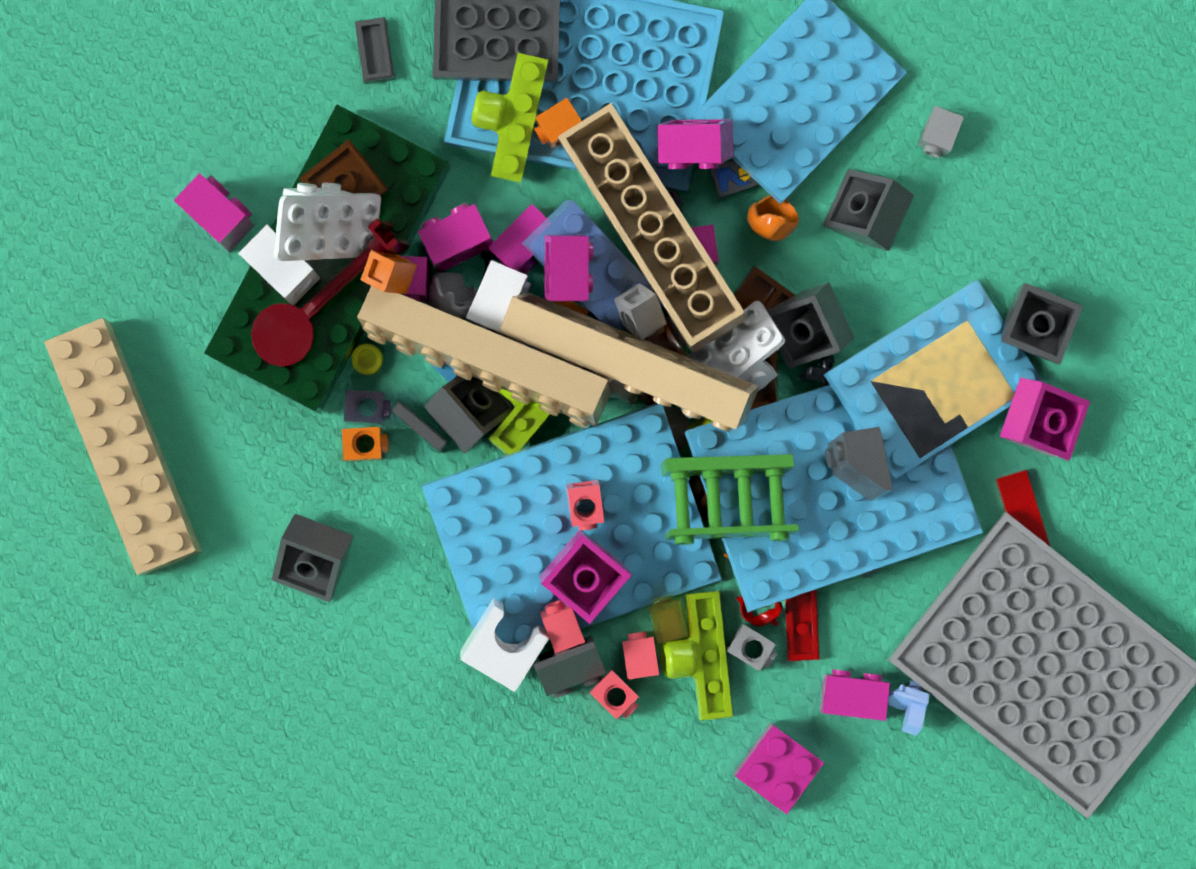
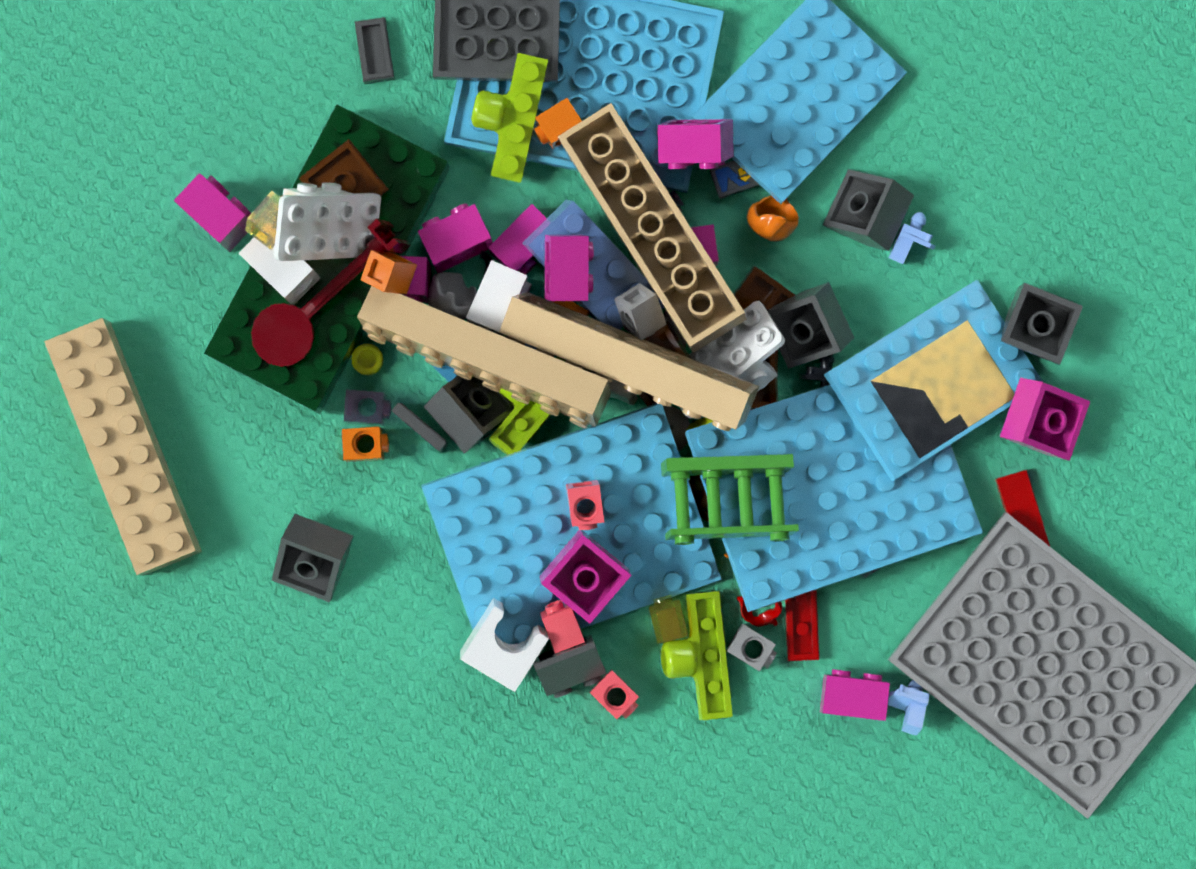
(263, 220): none -> clear yellow brick
(640, 656): coral brick -> none
(778, 768): dark pink brick -> none
(860, 462): dark grey slope -> none
(909, 234): none -> light blue piece
(940, 132): light grey brick -> none

